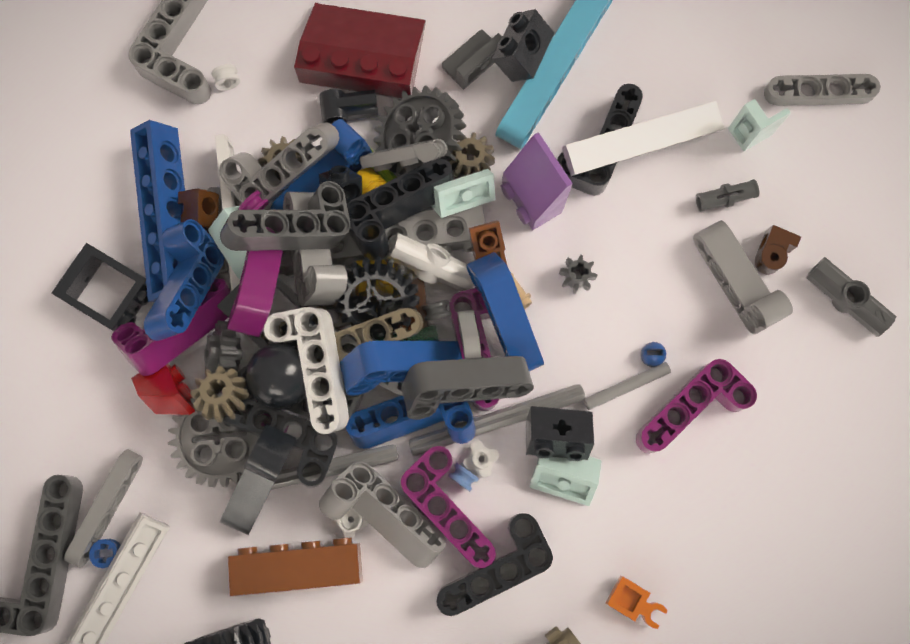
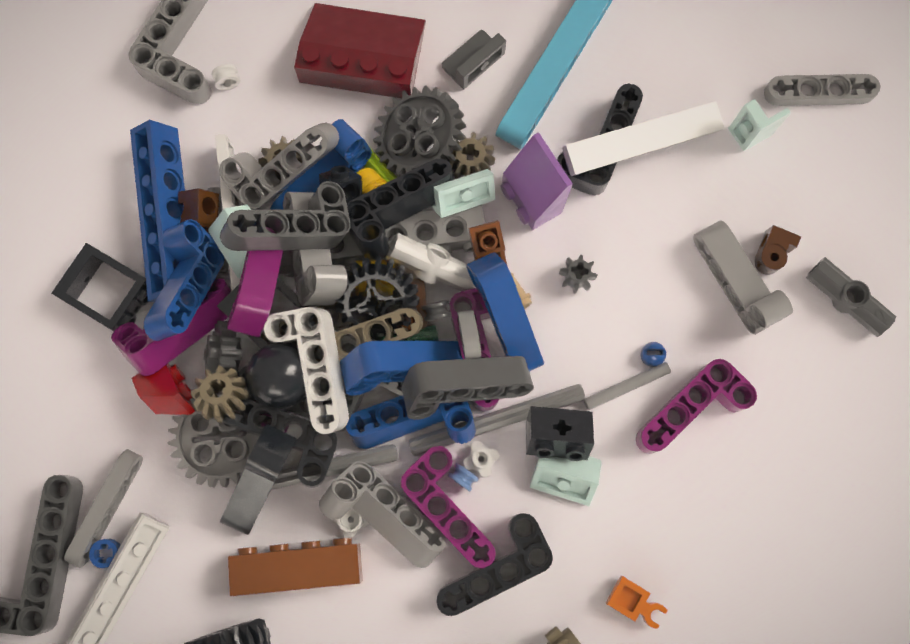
(254, 202): magenta bush -> none
(347, 106): black piece -> none
(406, 154): light grey hinge -> none
(523, 45): black brick -> none
(745, 191): dark grey pin -> none

